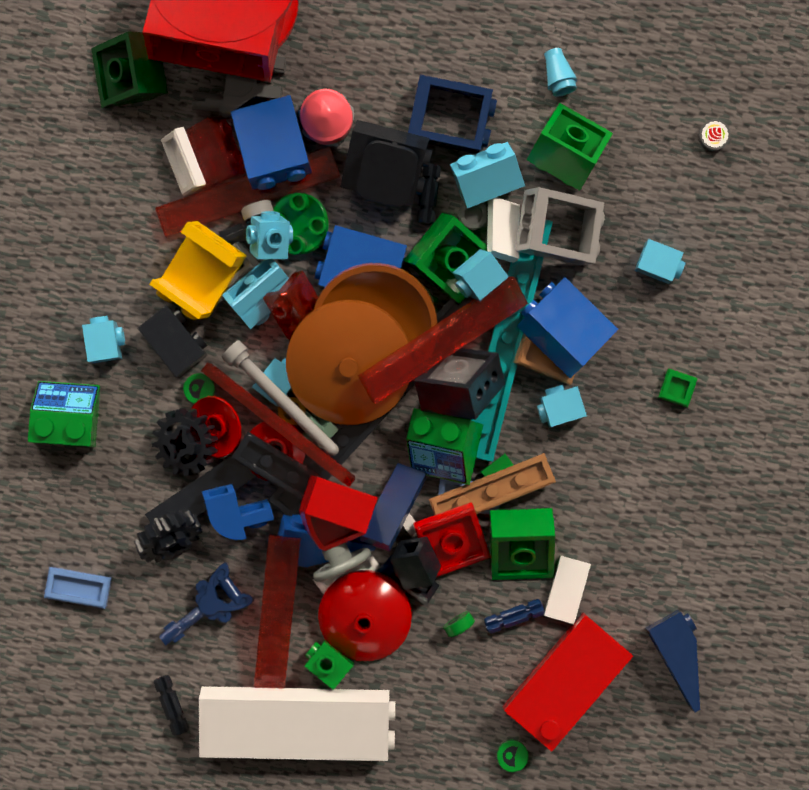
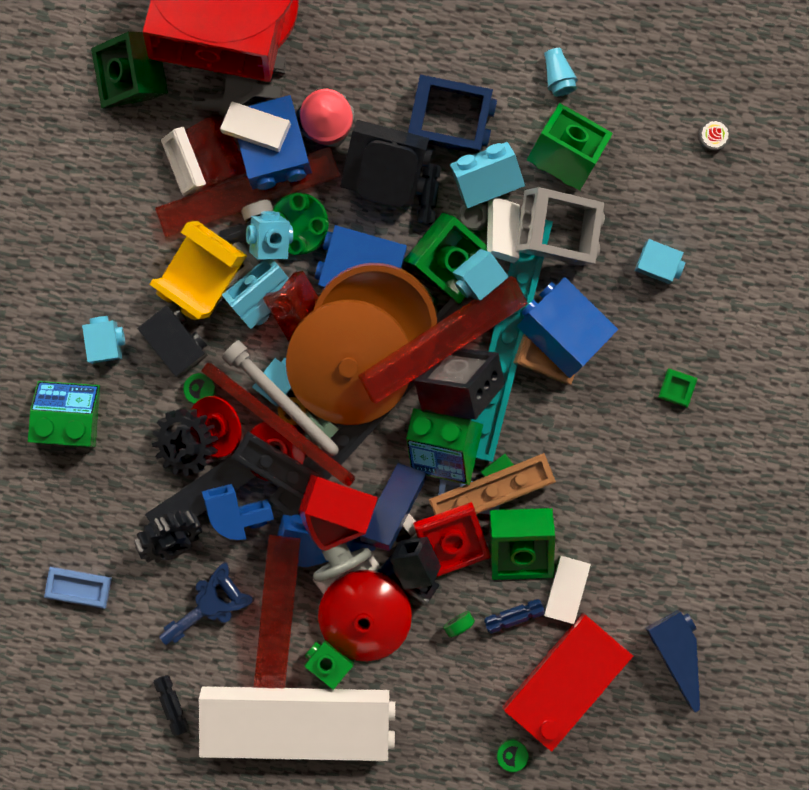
(255, 126): none -> white tile
(561, 406): medium azure brick -> none

